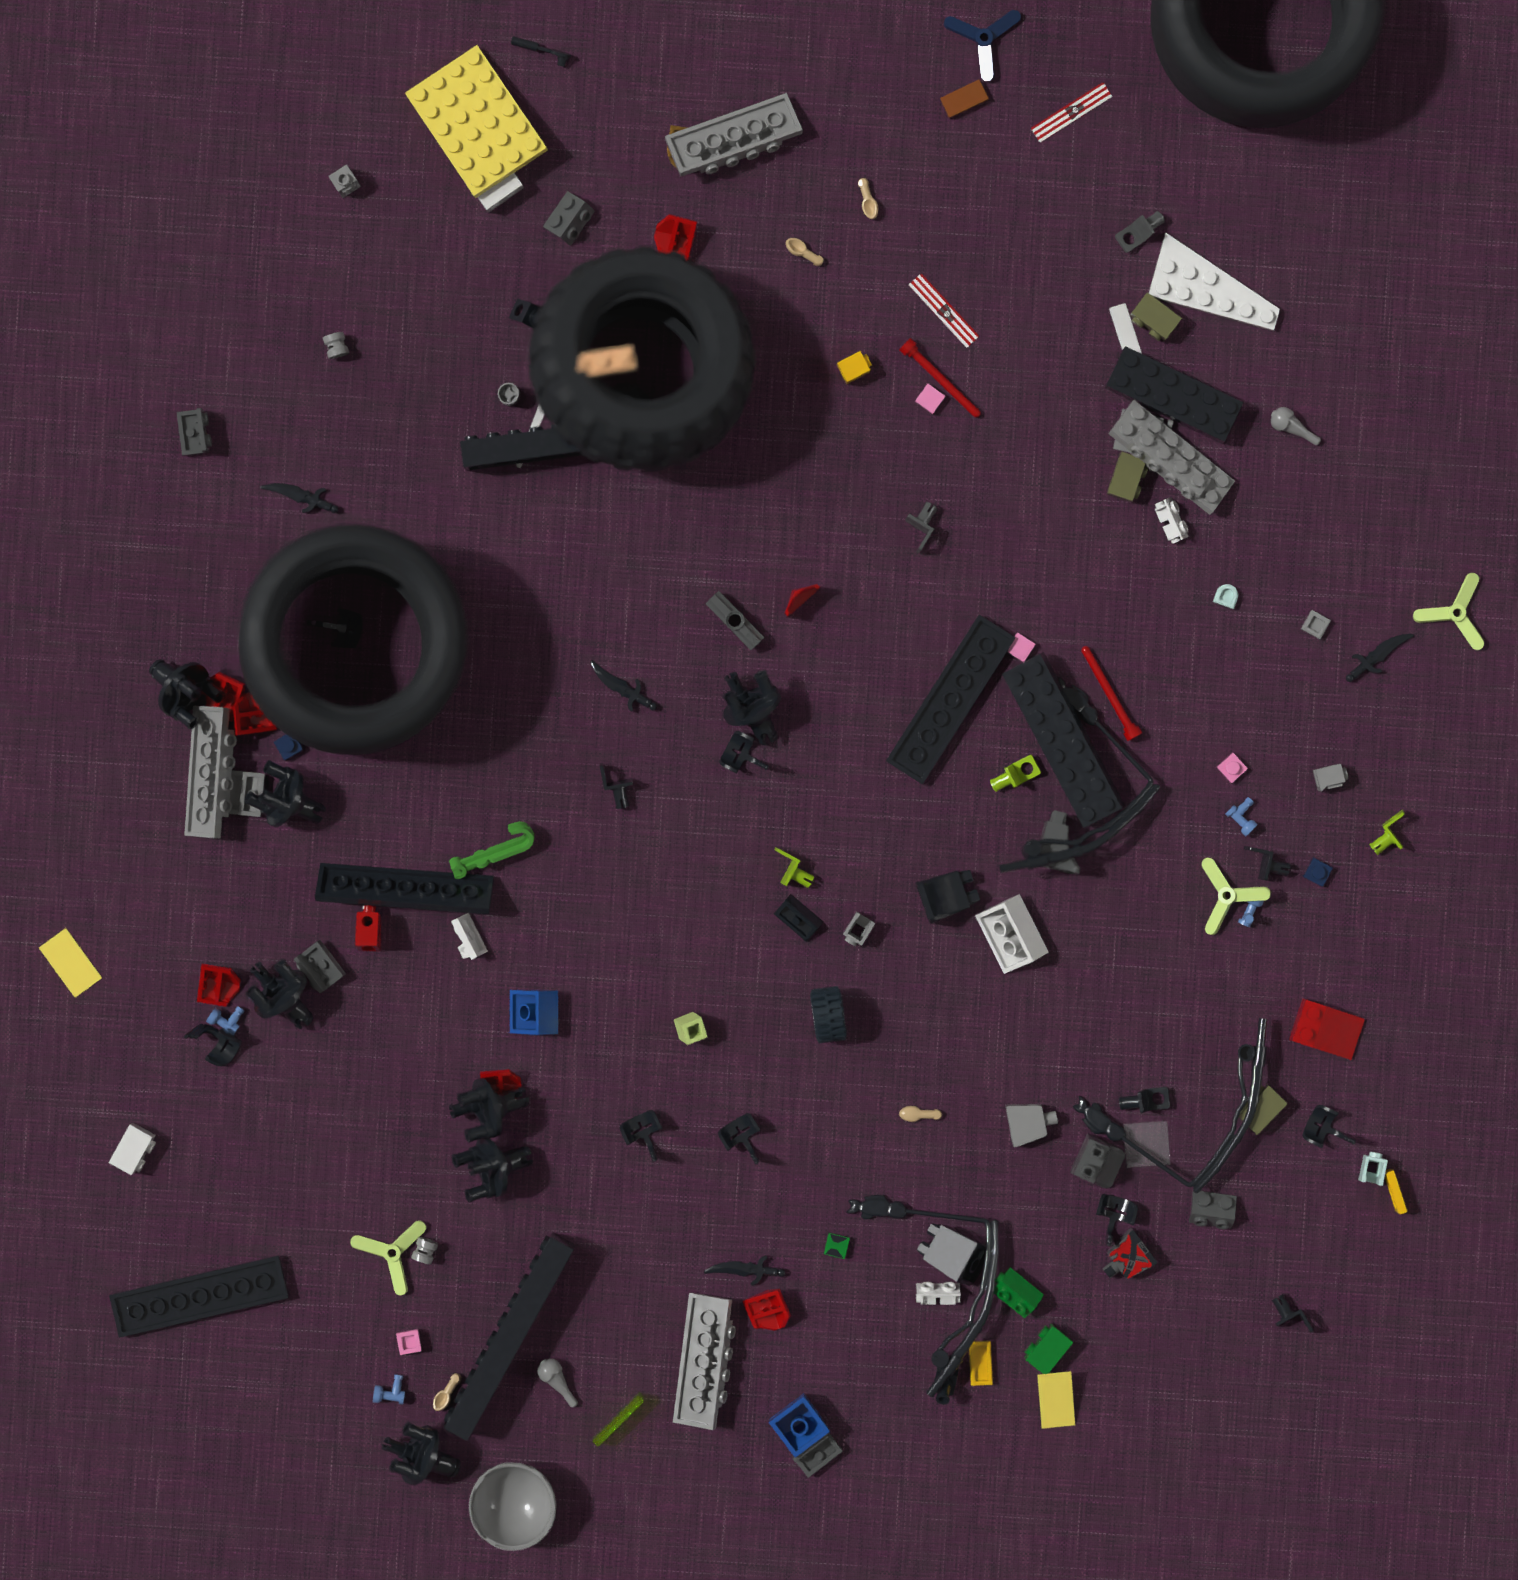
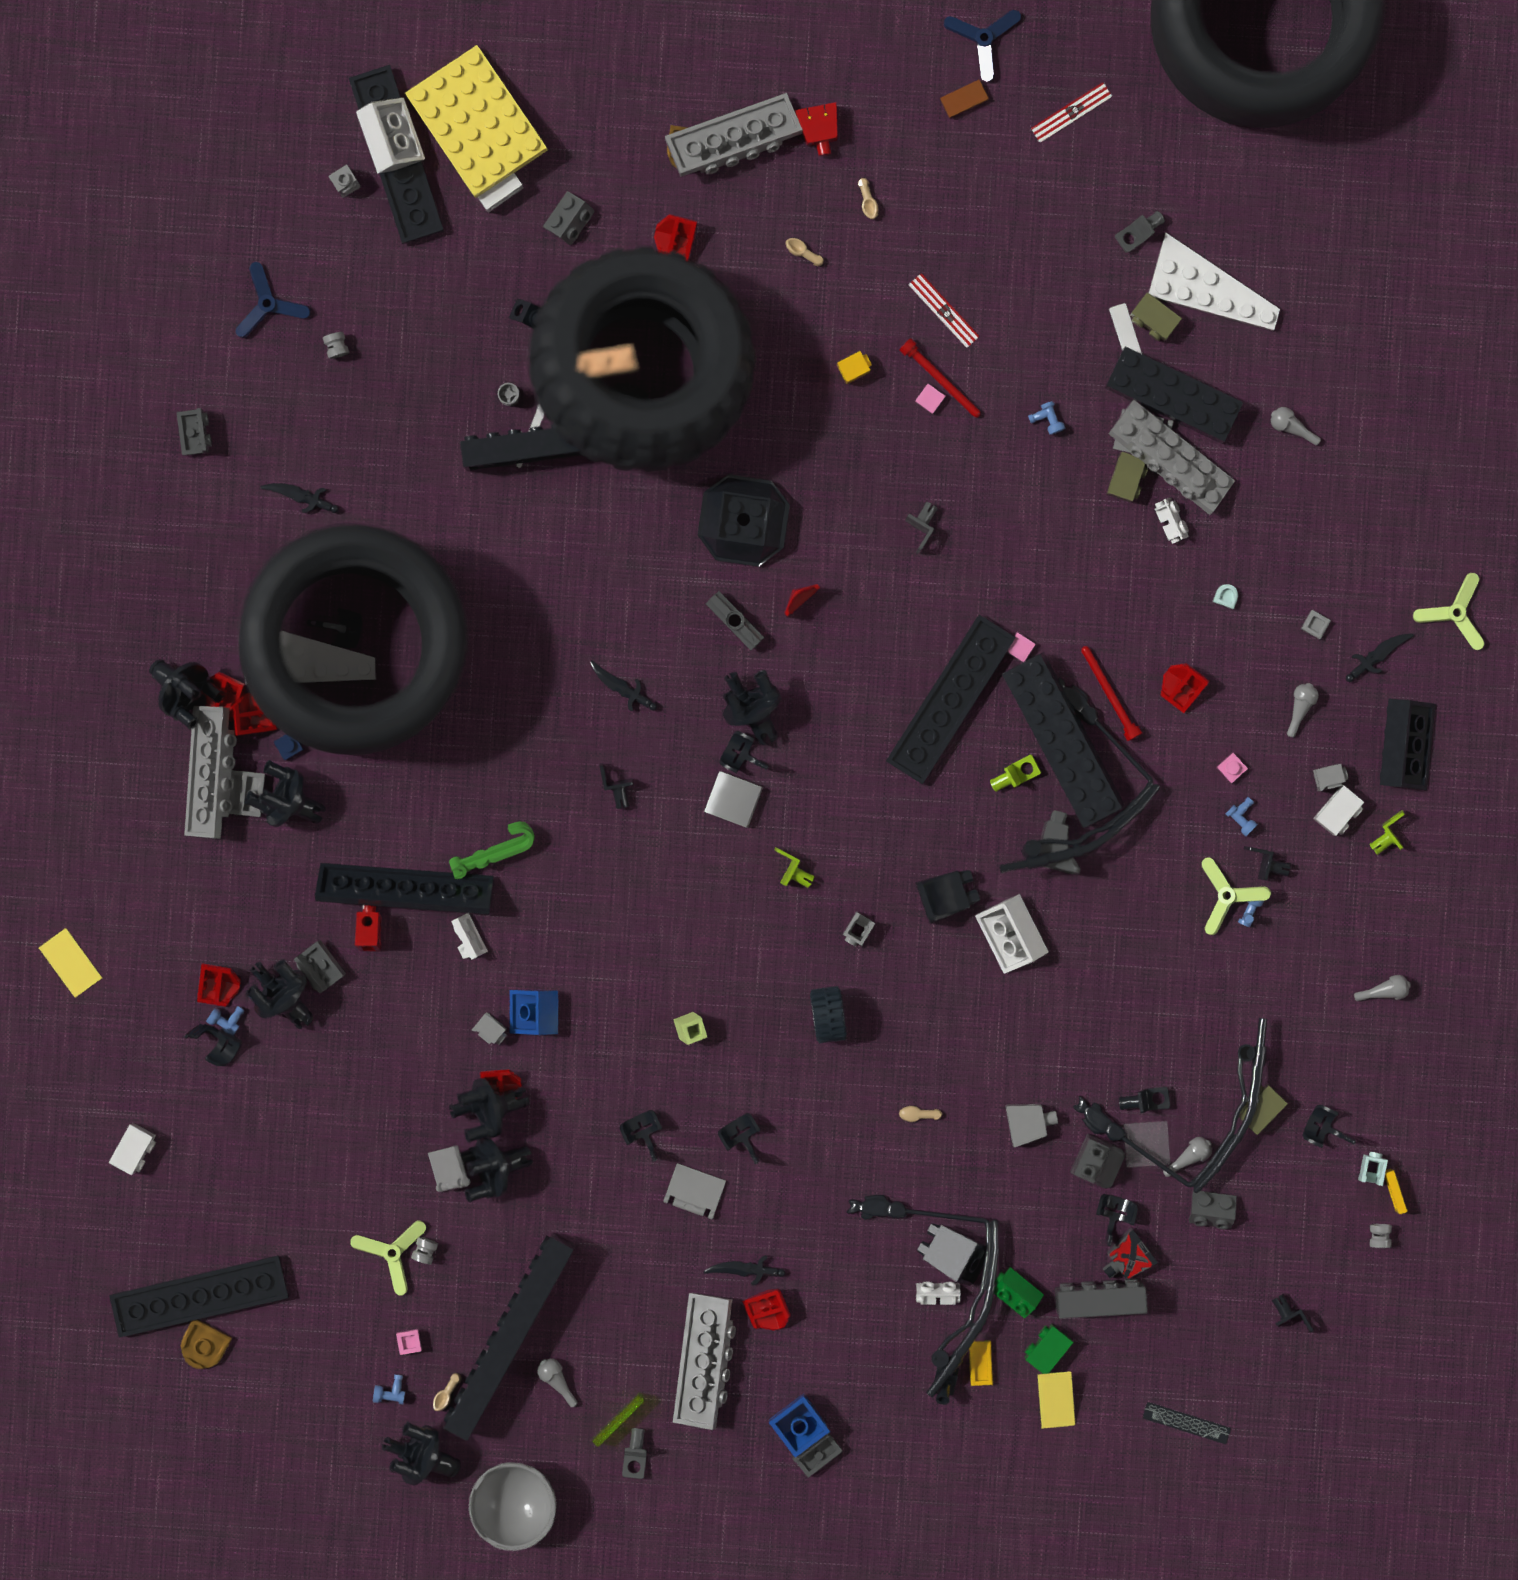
(203, 1345): none -> pearl gold tile
(277, 305): none -> dark blue piece
(323, 662): none -> white wing
(390, 134): none -> white slope
(405, 187): none -> black plate
(448, 1169): none -> light grey piece
(490, 1029): none -> light grey window
(562, 56): black piece -> none
(635, 1453): none -> dark grey bracket
(694, 1190): none -> light grey piece
(733, 799): none -> light grey slope
(743, 544): none -> black piece
(798, 917): black slope -> none
(819, 126): none -> red torso
(836, 1245): green tile -> none
(1048, 411): none -> medium blue piece
(1100, 1299): none -> dark grey brick
(1182, 685): none -> red slope
(1186, 1423): none -> black sticker
(1198, 1150): none -> light grey piece
(1305, 697): none -> light grey piece
(1317, 872): dark blue plate -> none
(1326, 1029): red slope -> none
(1339, 811): none -> white brick
(1382, 1240): none -> light grey wheel
(1395, 987): none -> light grey piece
(1407, 744): none -> black slope

